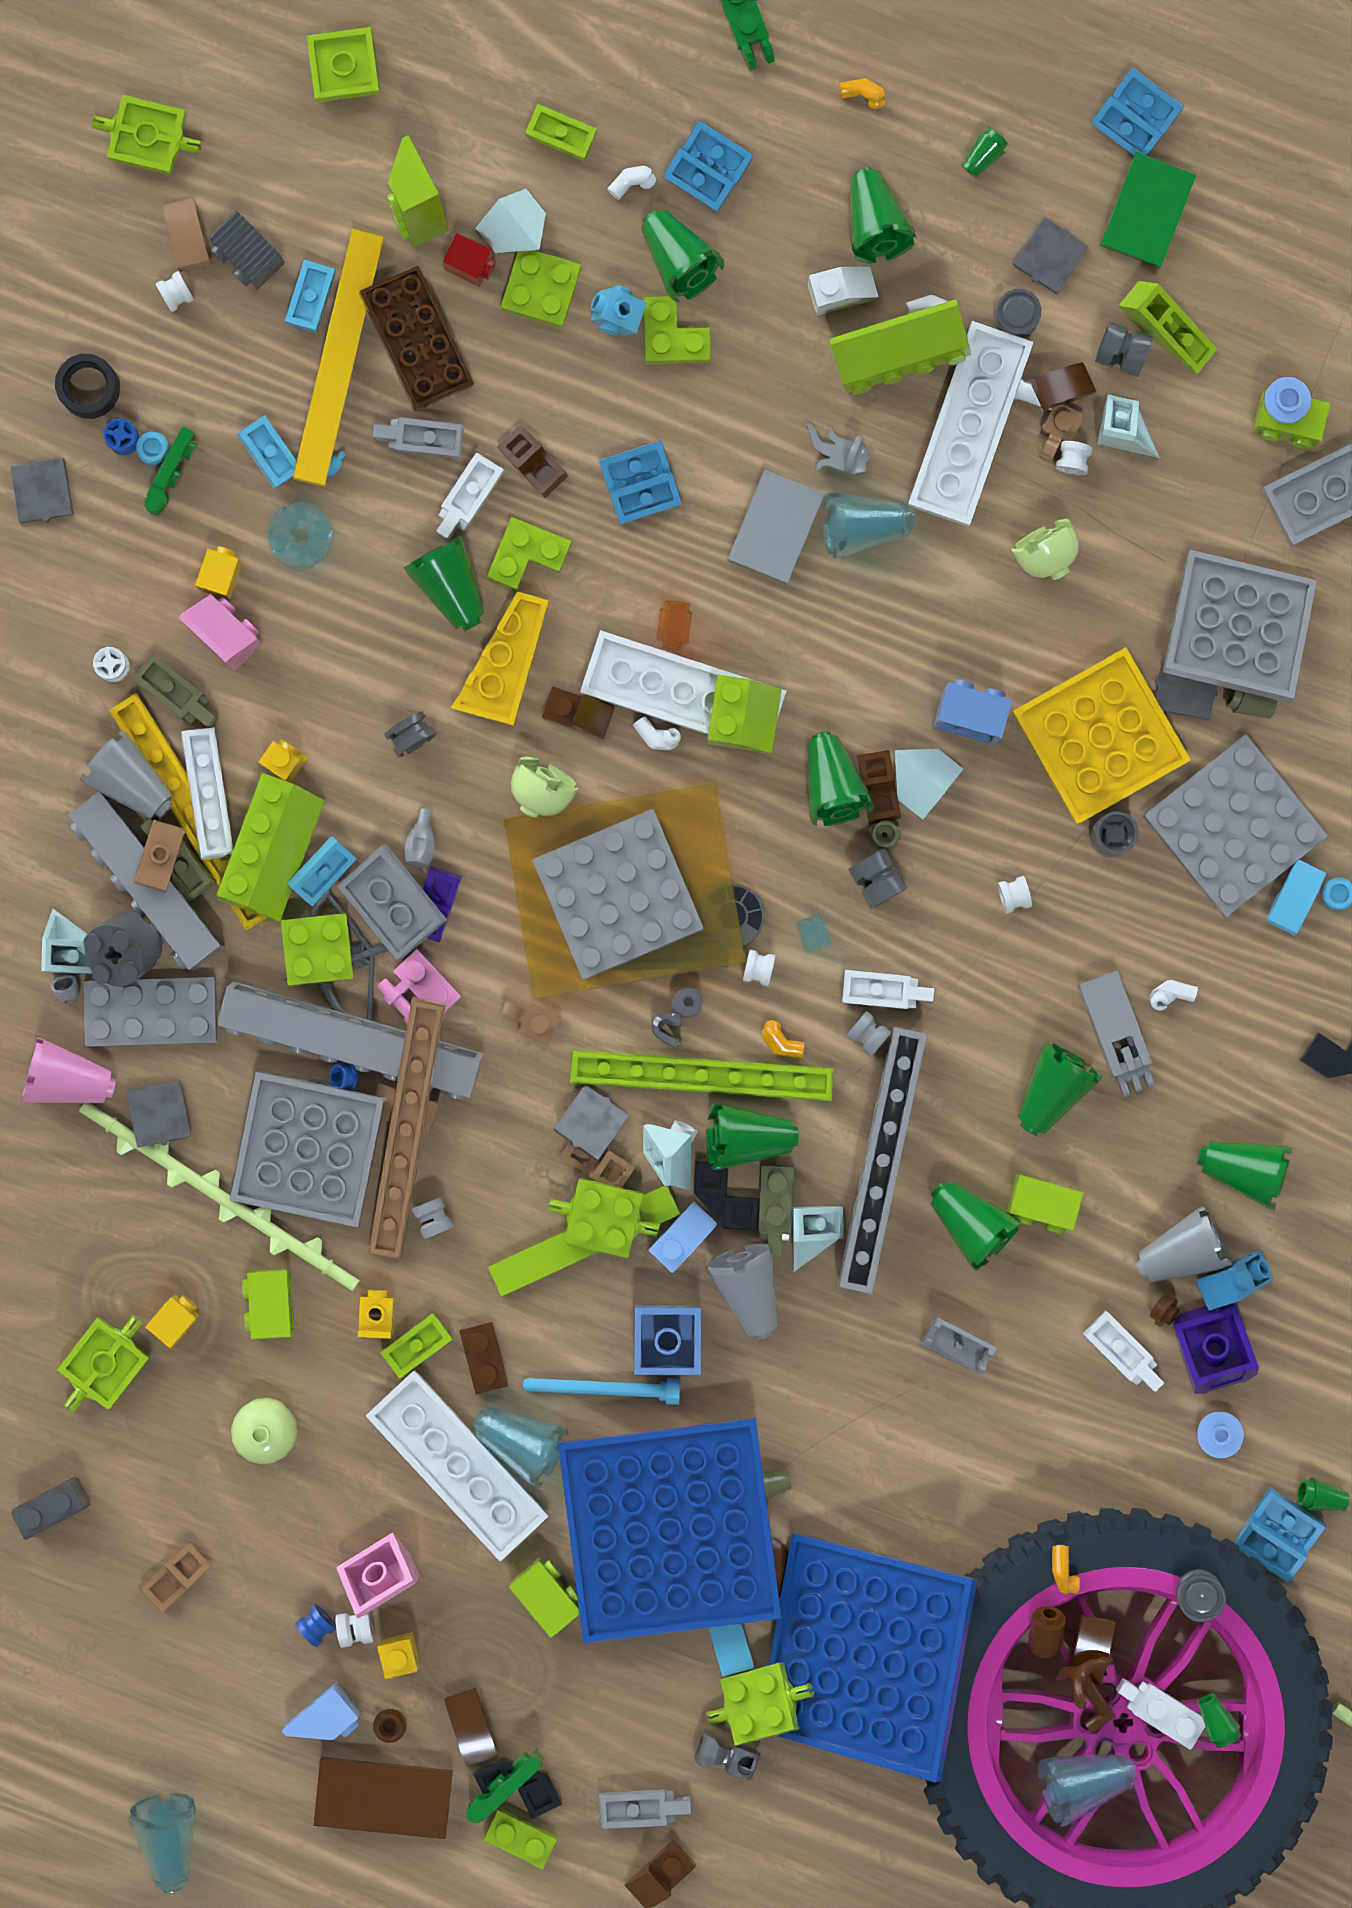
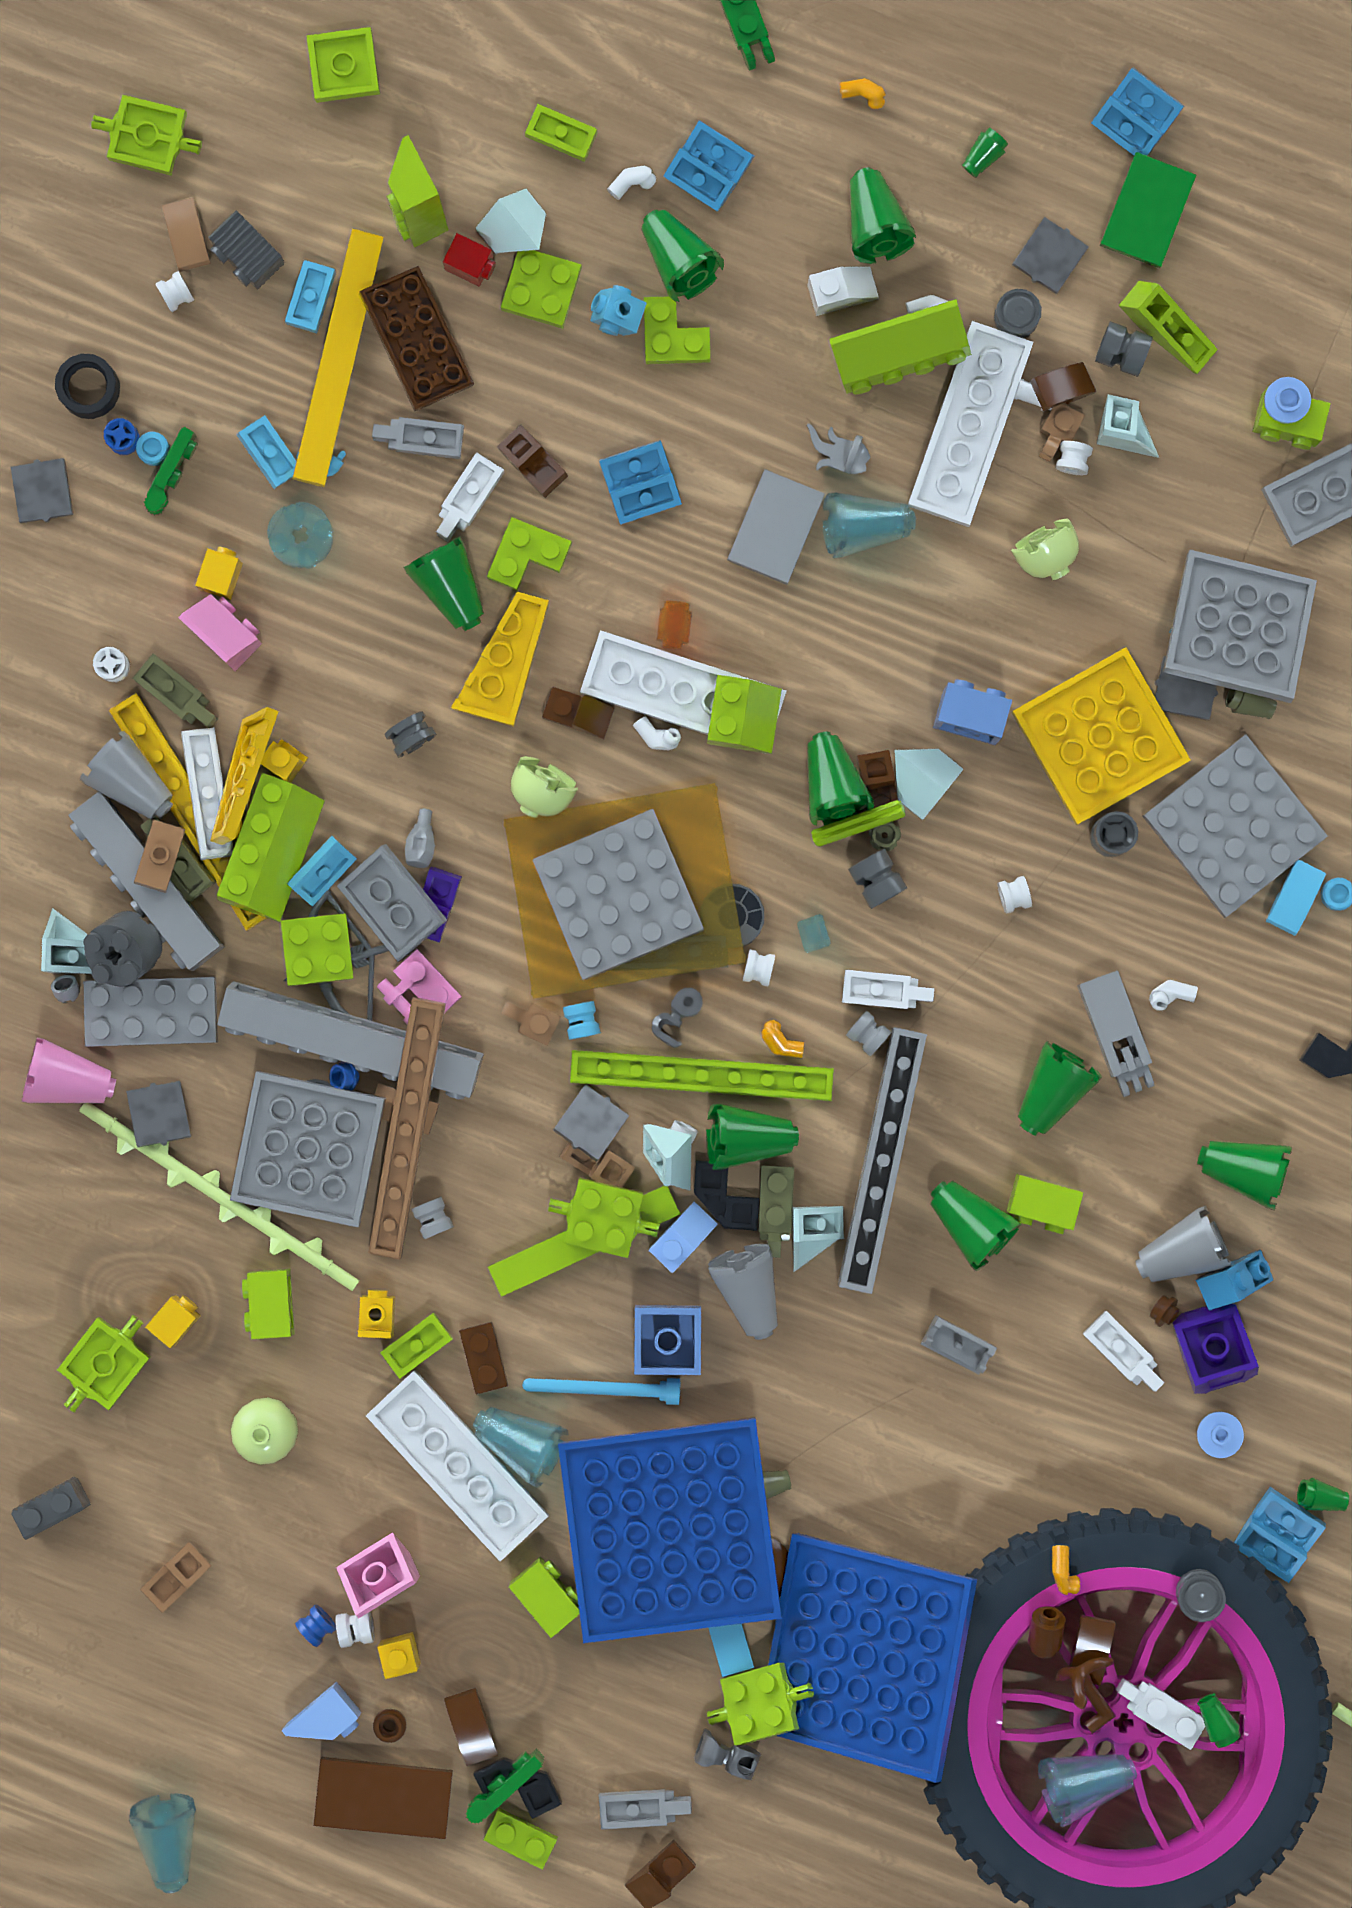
(244, 766): none -> yellow wing
(578, 1013): none -> medium azure wheel
(858, 823): none -> lime axle

